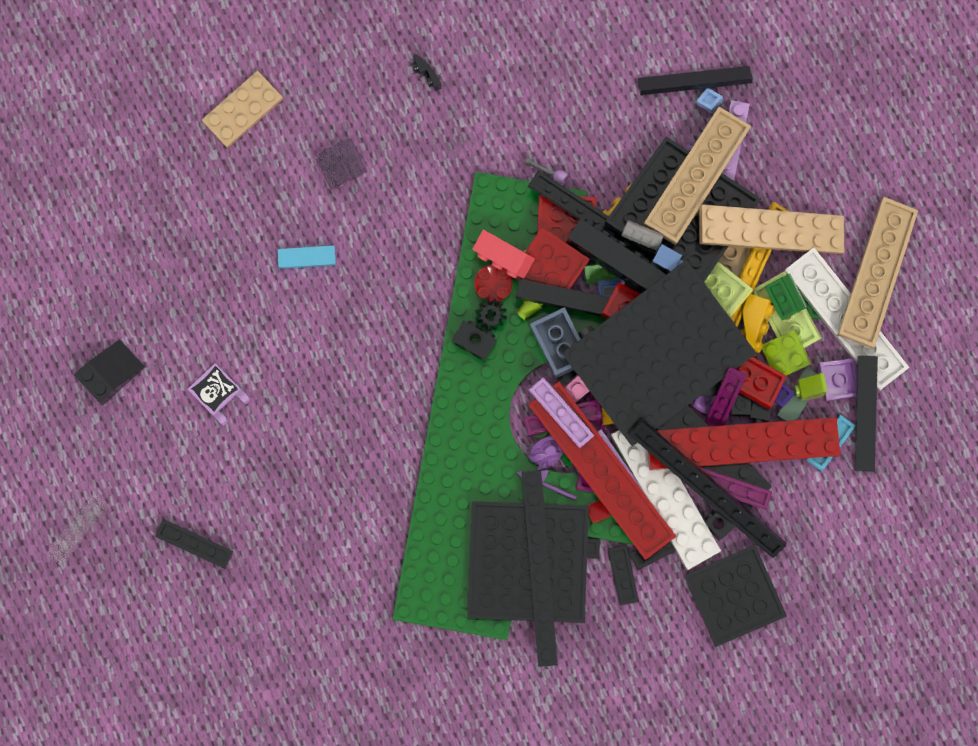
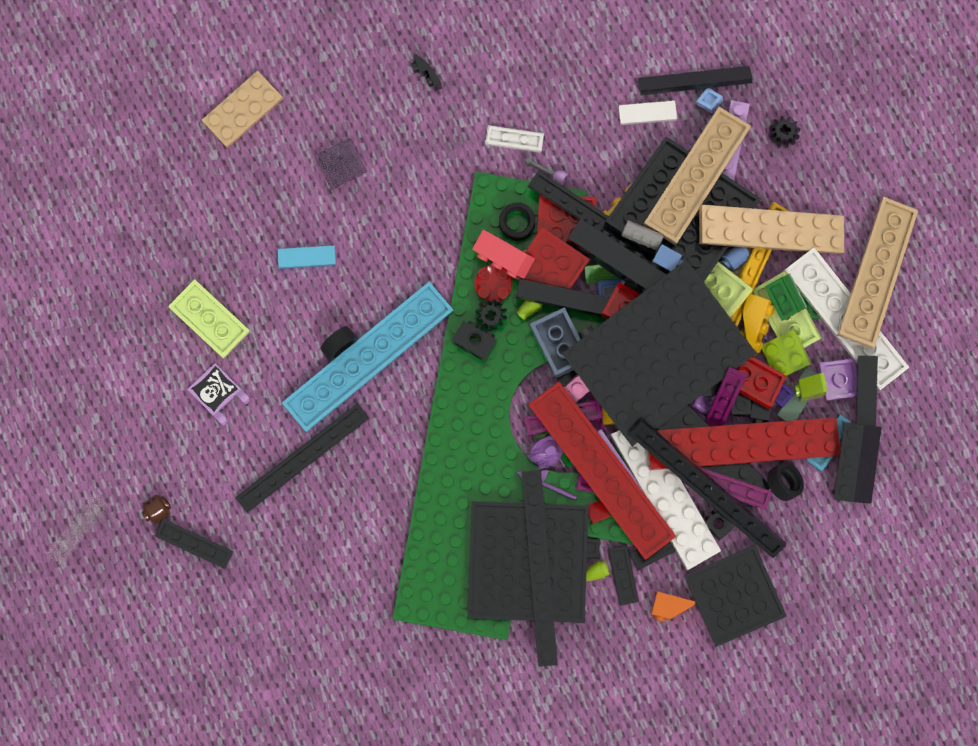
(109, 371): black slope -> none
(156, 509): none -> reddish brown head
(209, 319): none -> yellowish green plate
(302, 458): none -> black tile
(338, 342): none -> black tyre
(367, 357): none -> medium azure plate
(514, 139): none -> white tile
(517, 207): none -> black tyre
(561, 412): lavender tile -> none
(597, 571): none -> lime cone
(647, 112): none -> white tile
(669, 606): none -> orange slope
(734, 257): none -> medium blue brick
(777, 485): none -> black tyre
(788, 127): none -> black gear
(857, 463): none -> black slope

